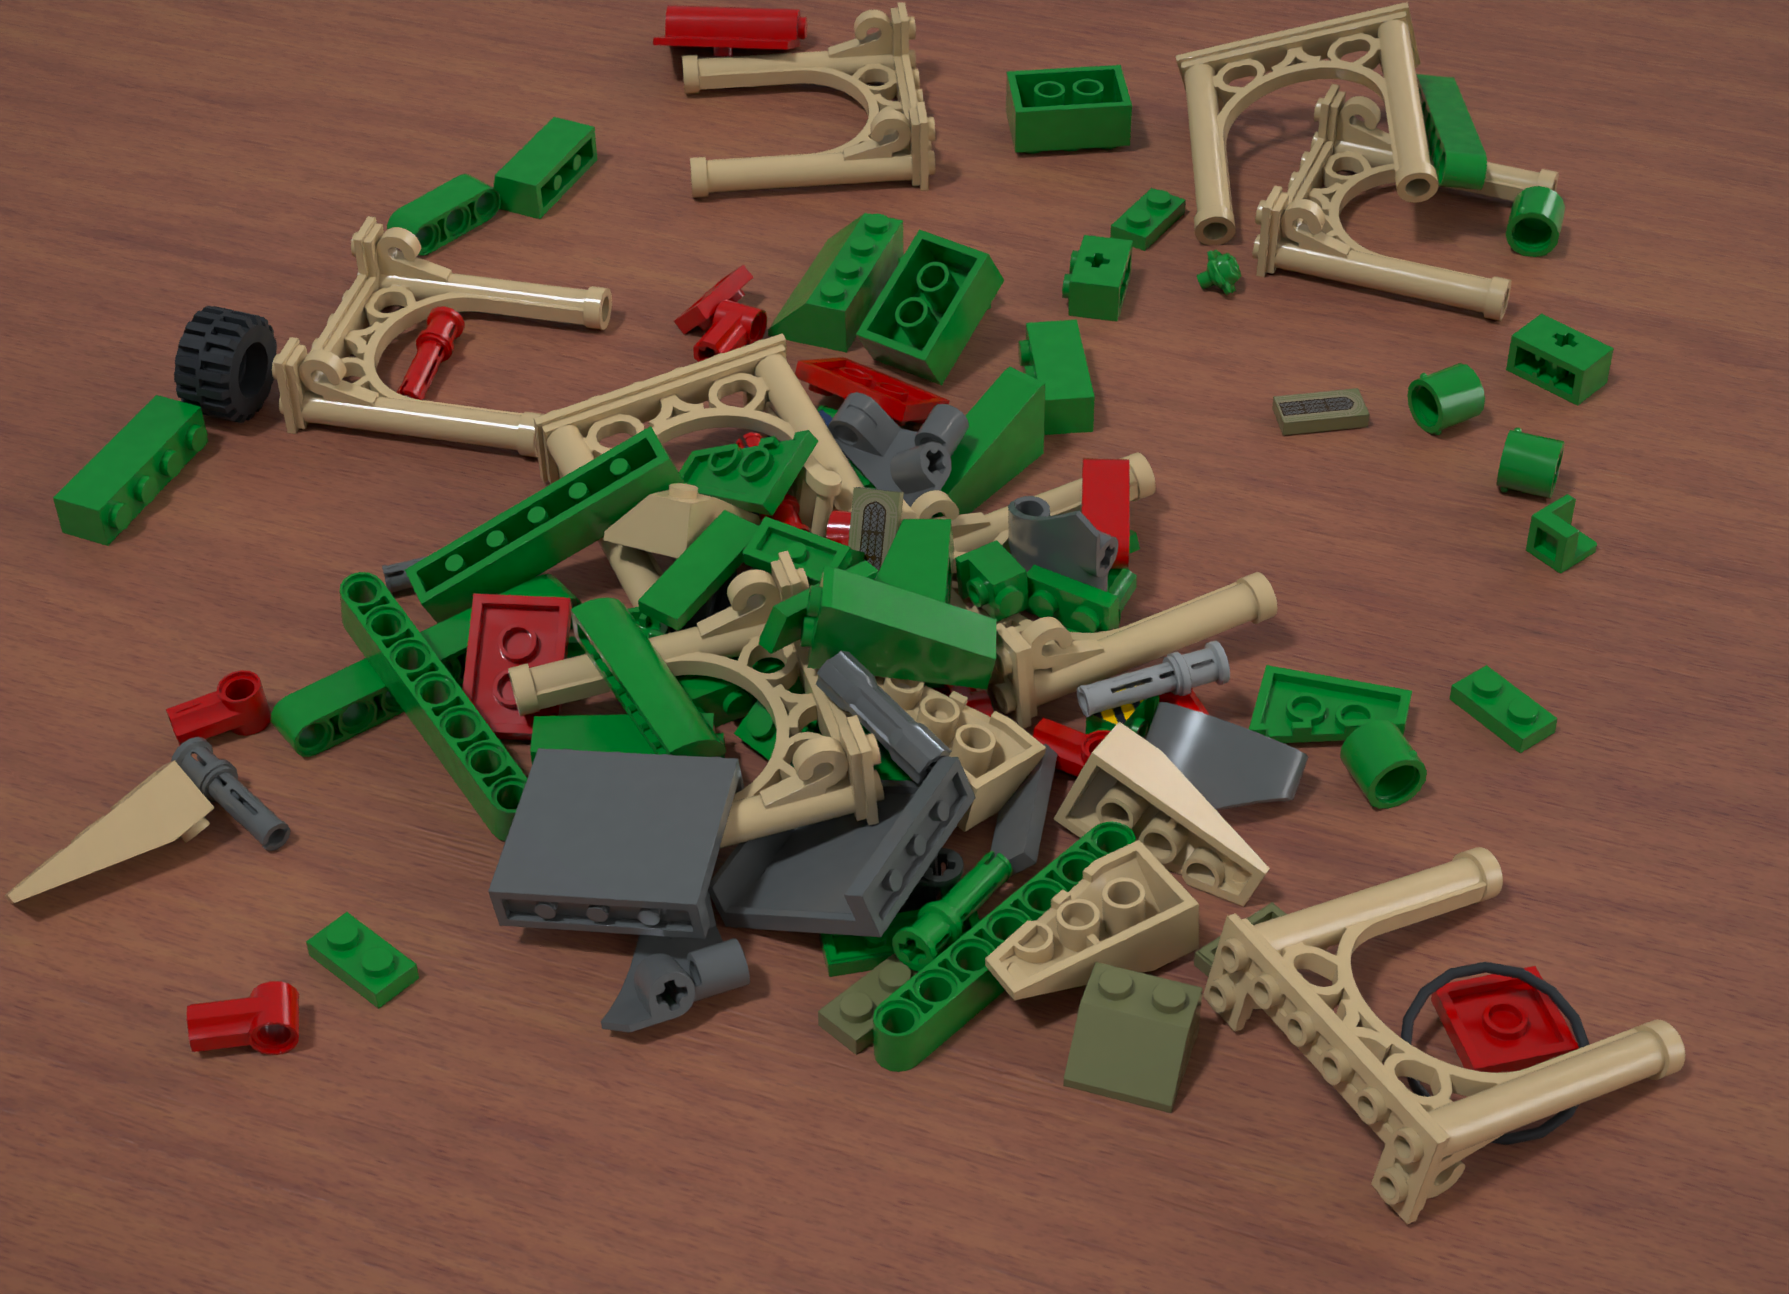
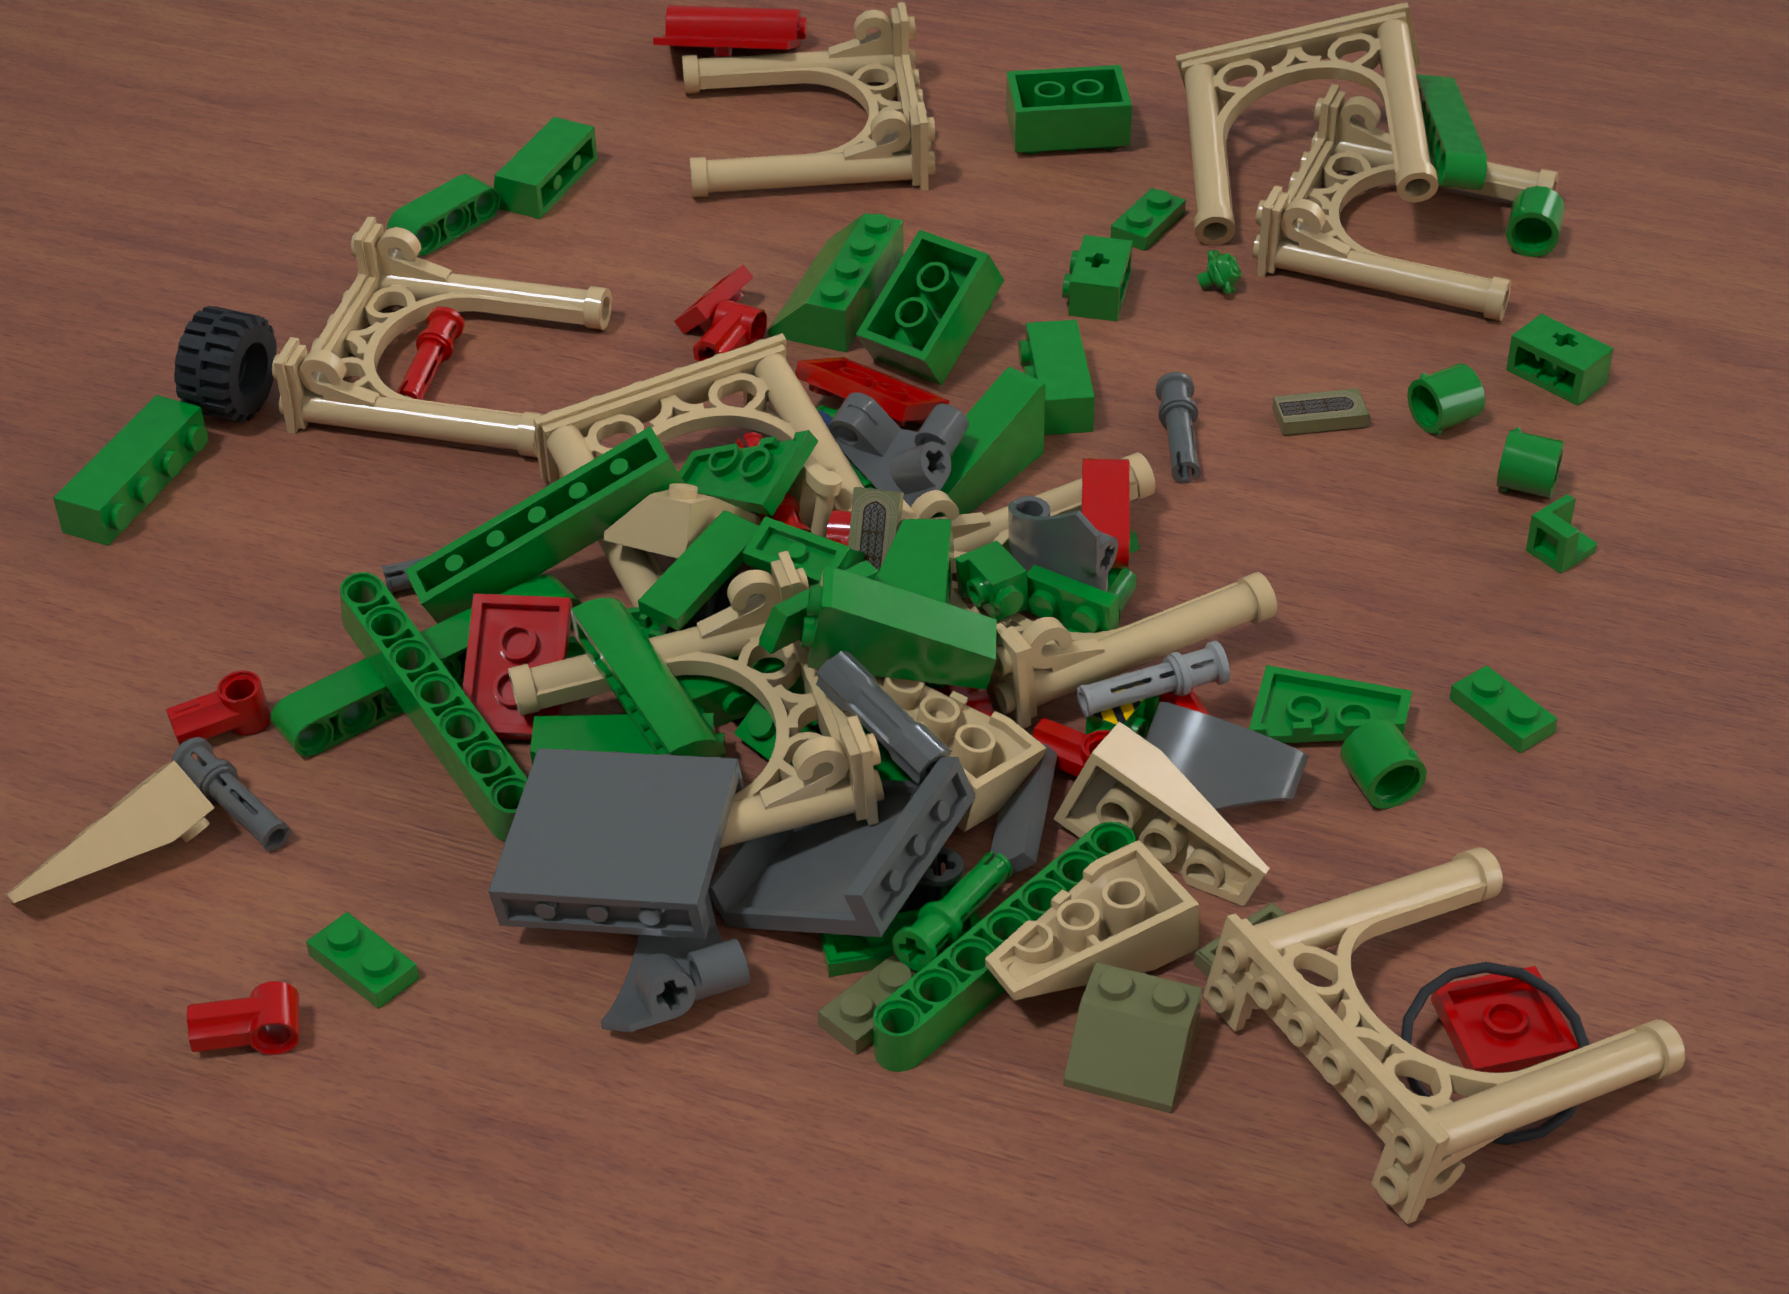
(1178, 415): none -> dark grey pin

